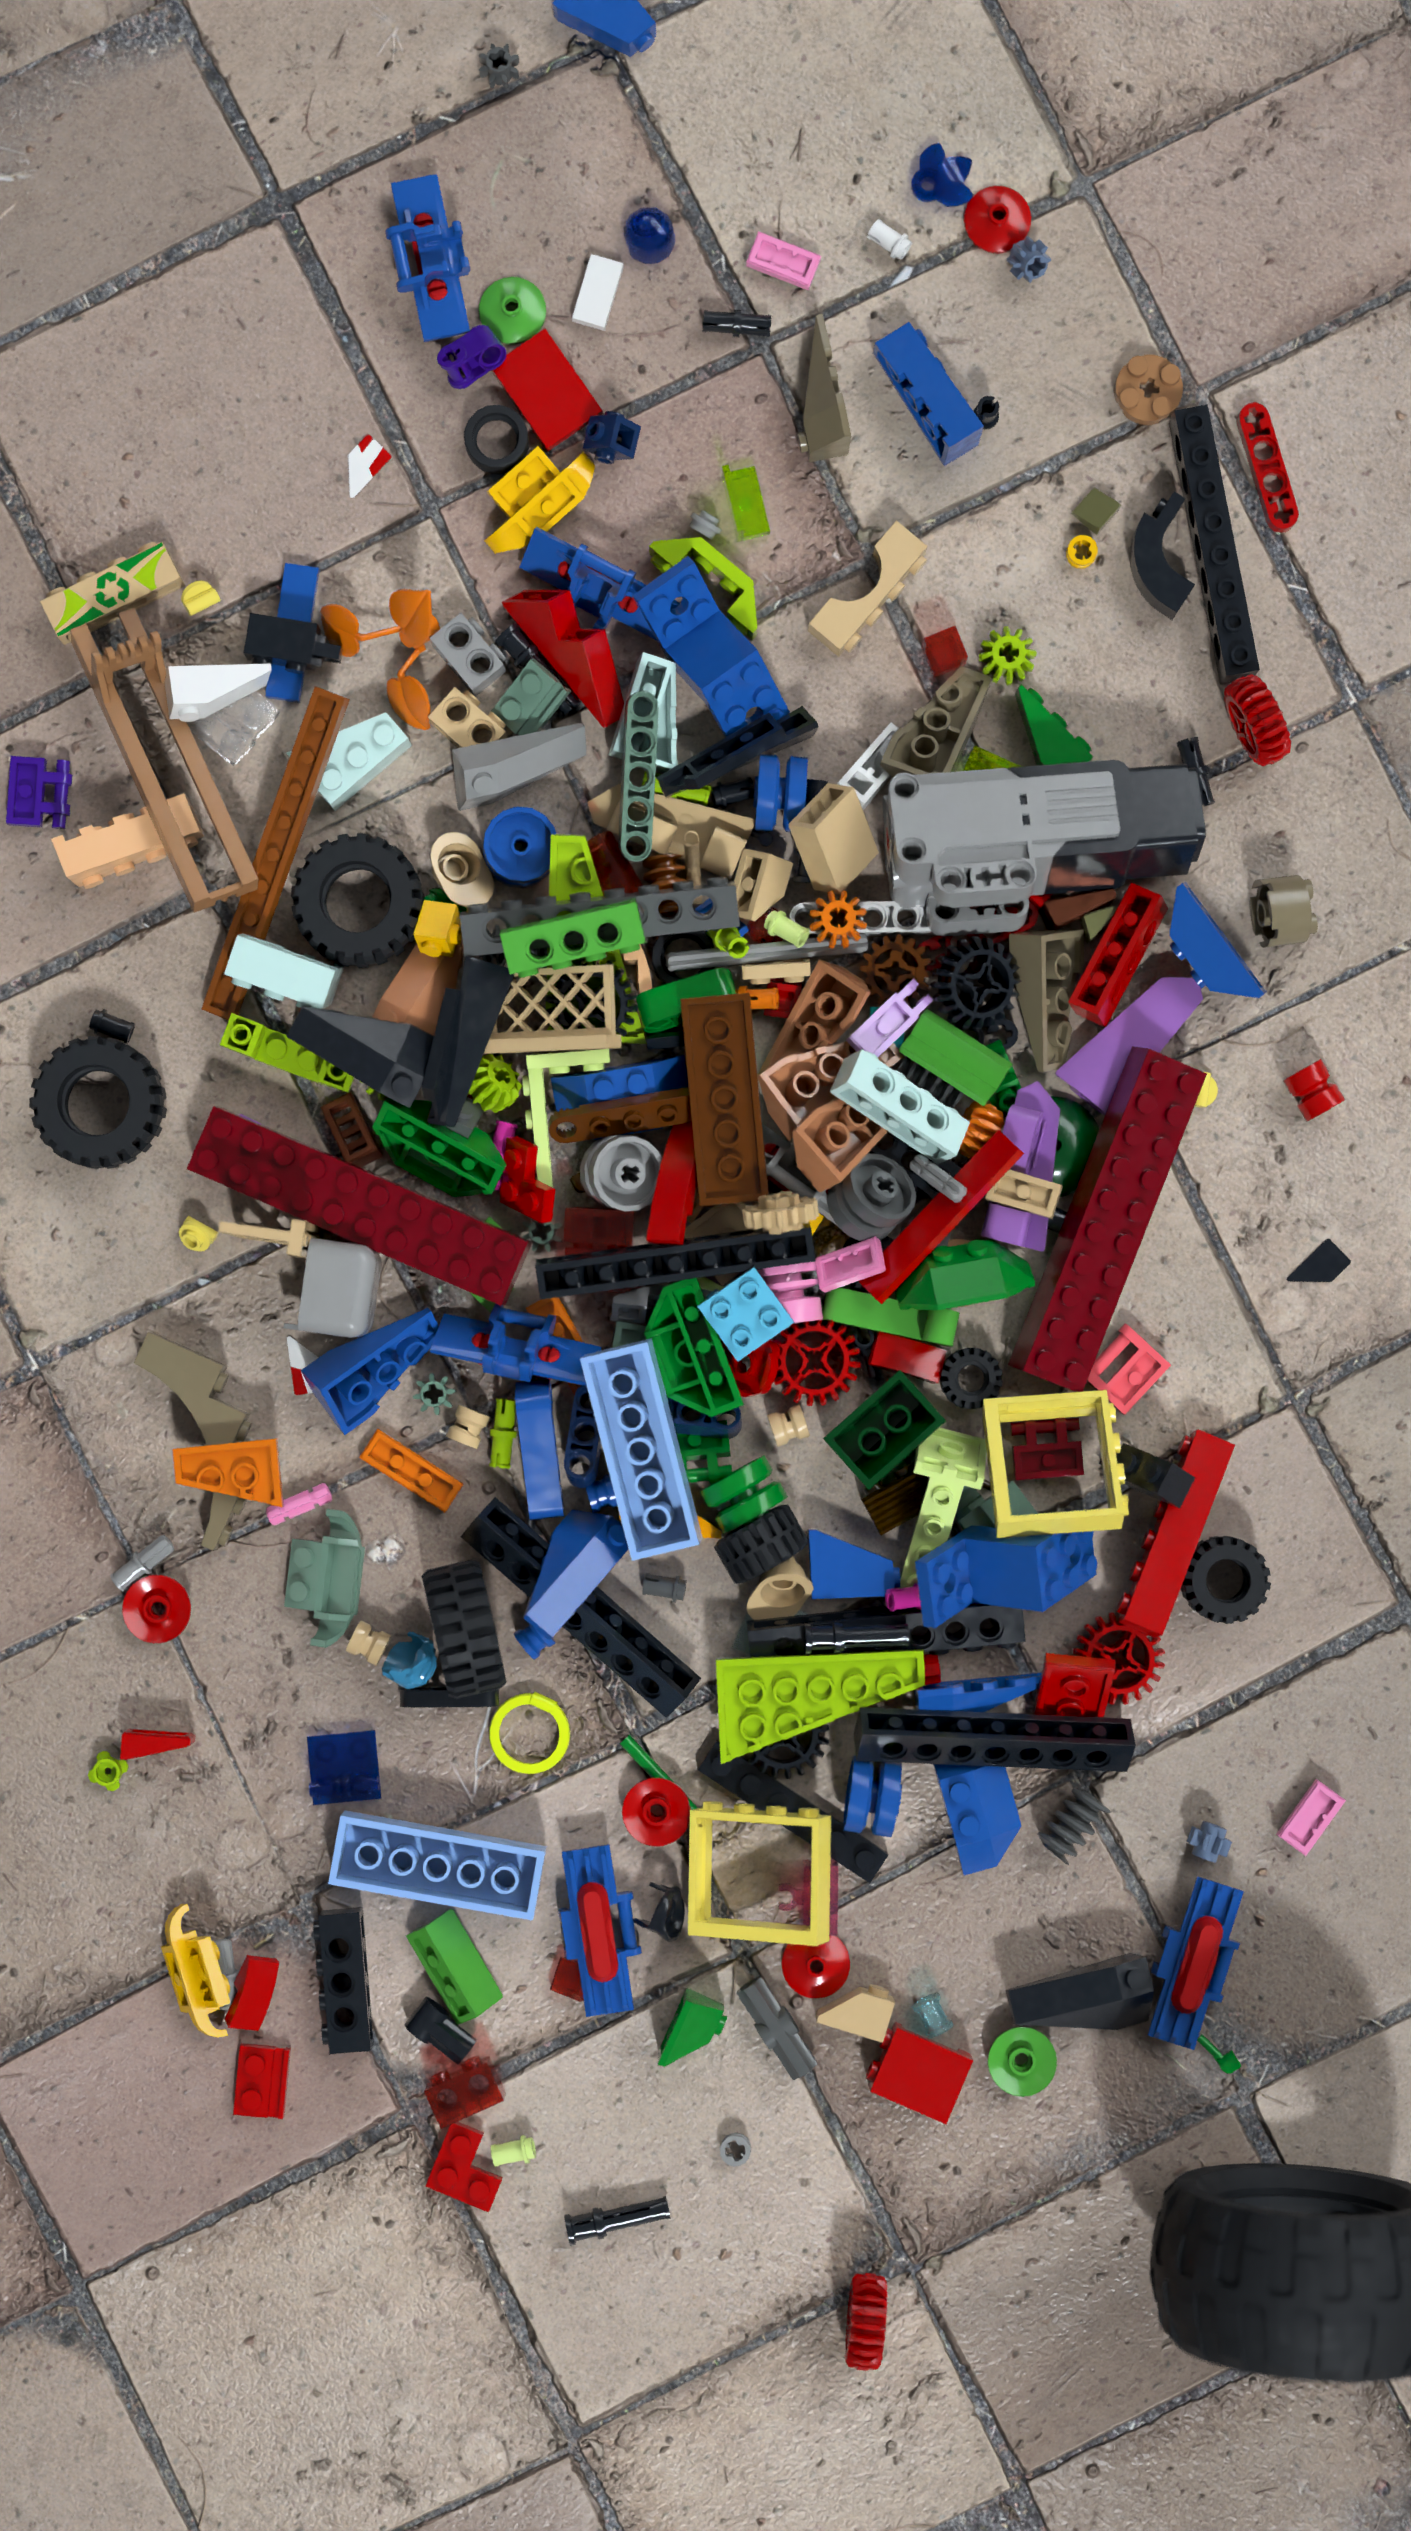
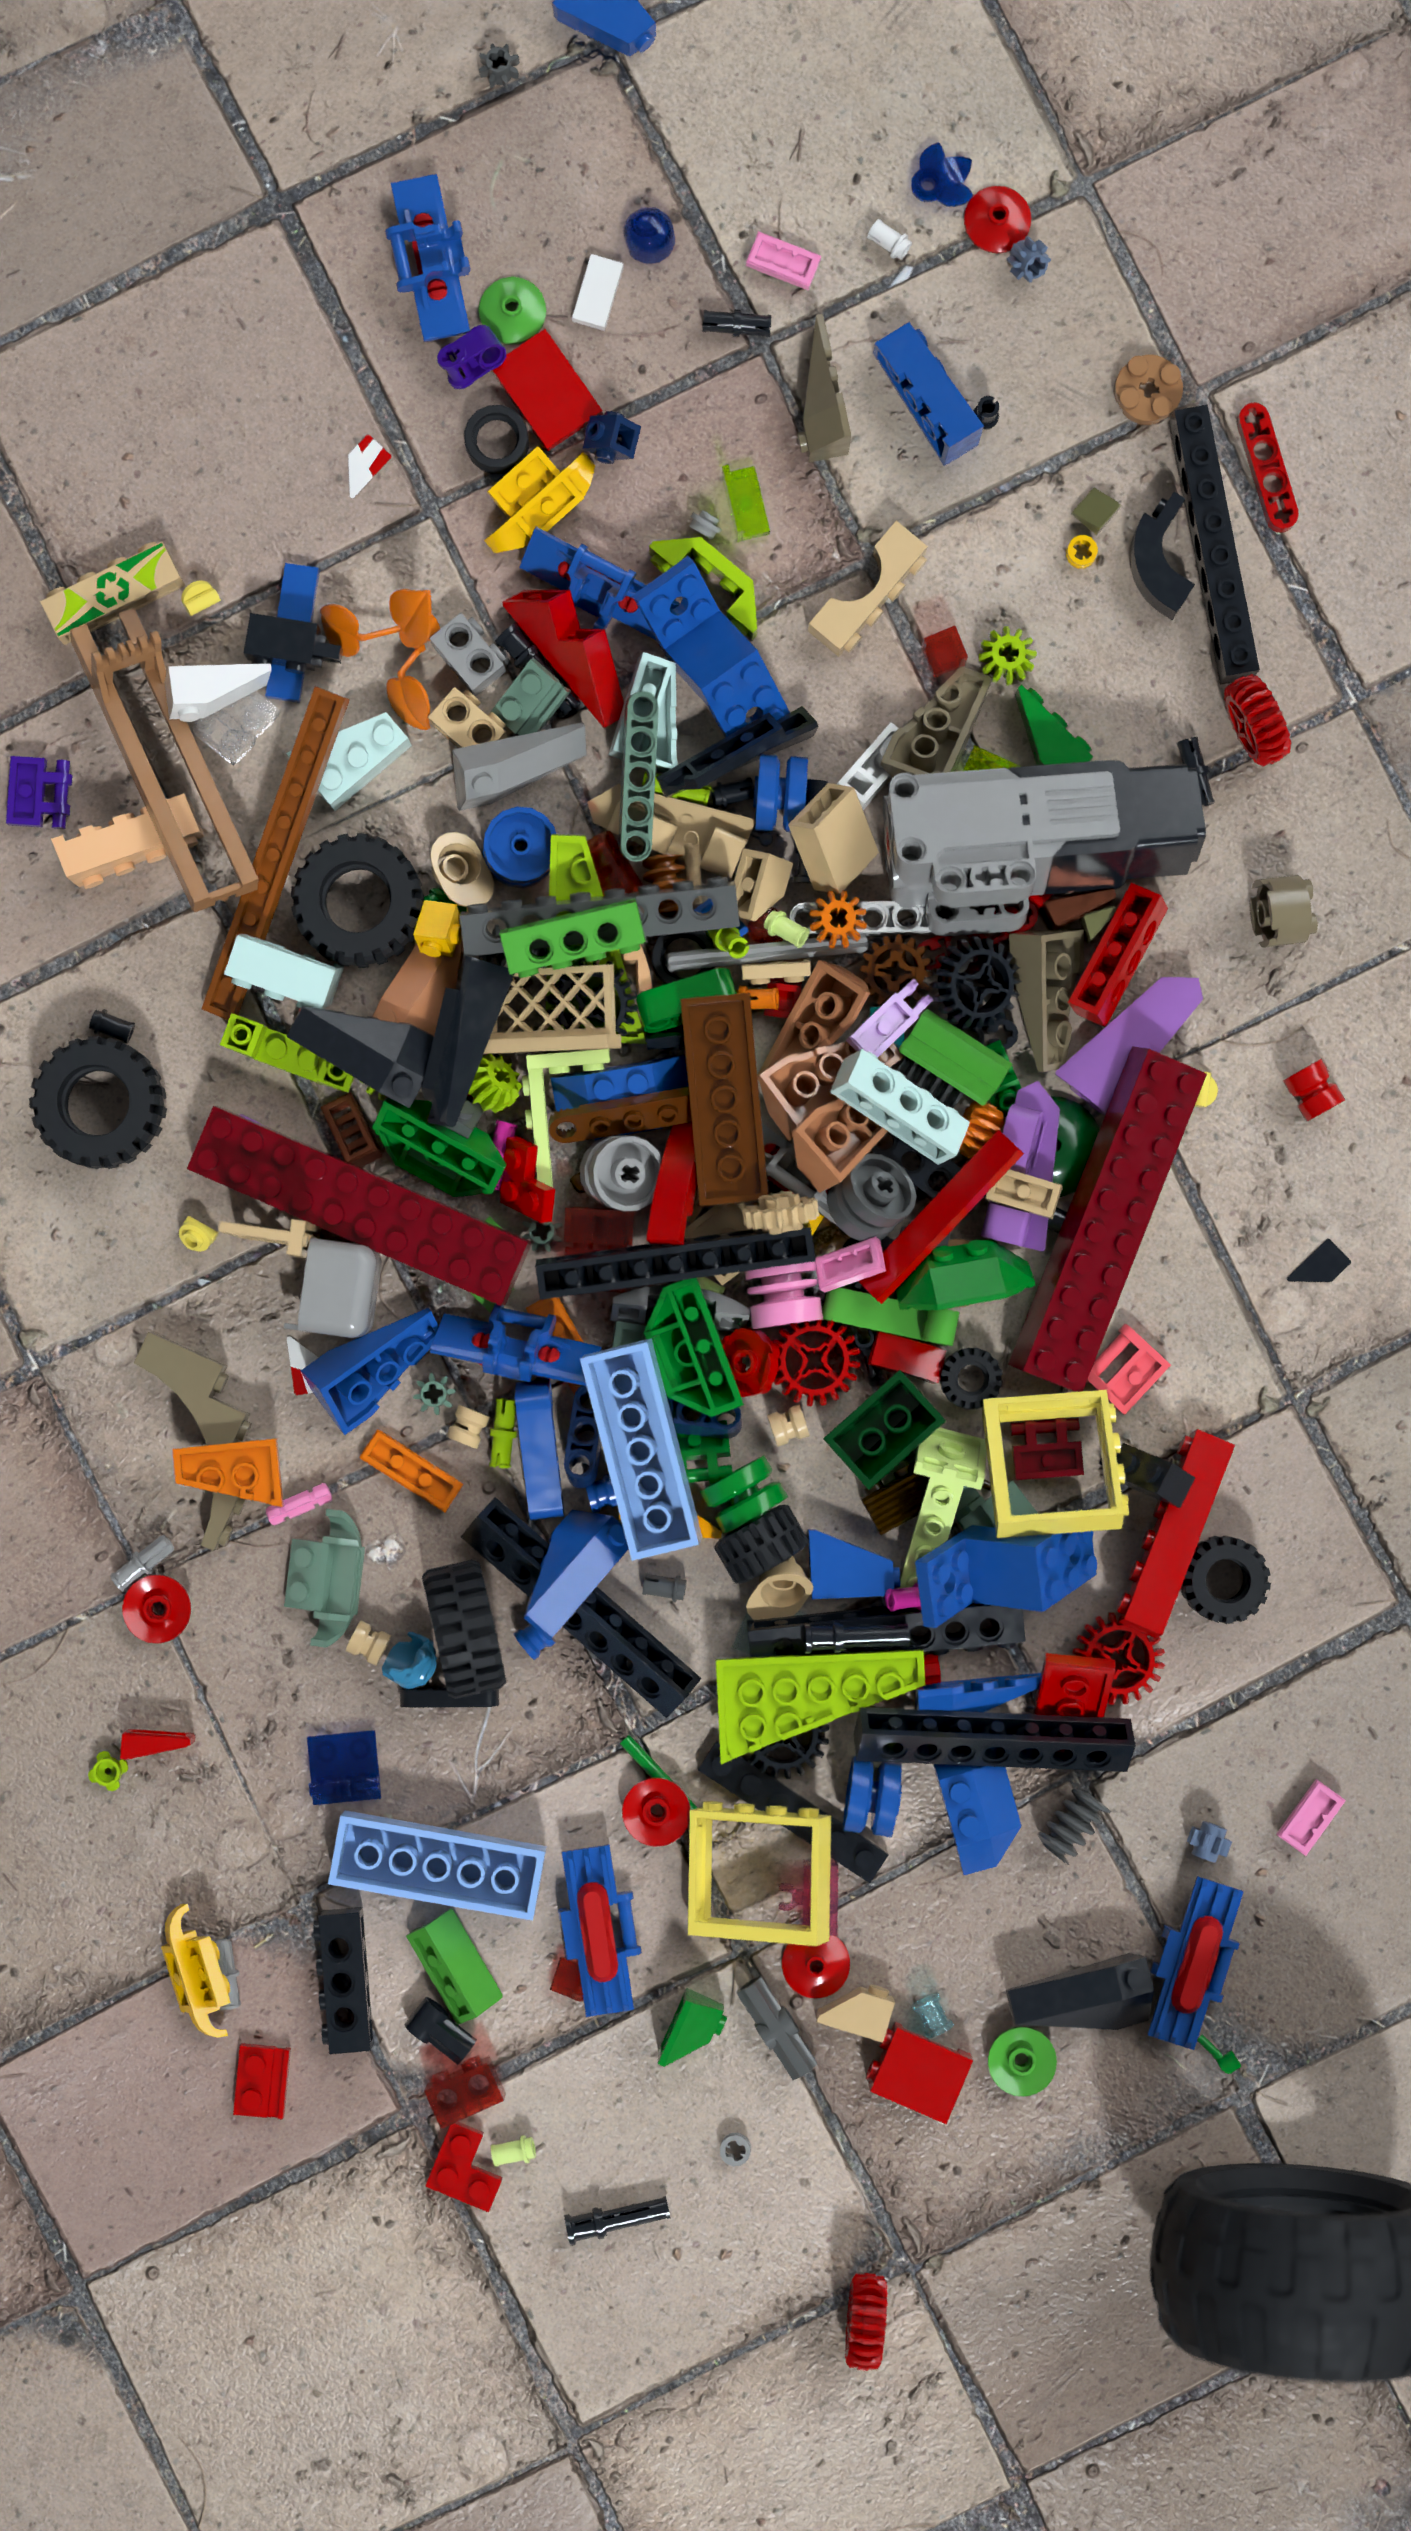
(255, 1989): red slope -> none
(543, 1703): neon yellow piece -> none
(669, 1928): black piece -> none
(745, 1313): medium azure hinge -> none
(938, 1178): light grey axle -> none
(1208, 949): blue wedge -> none

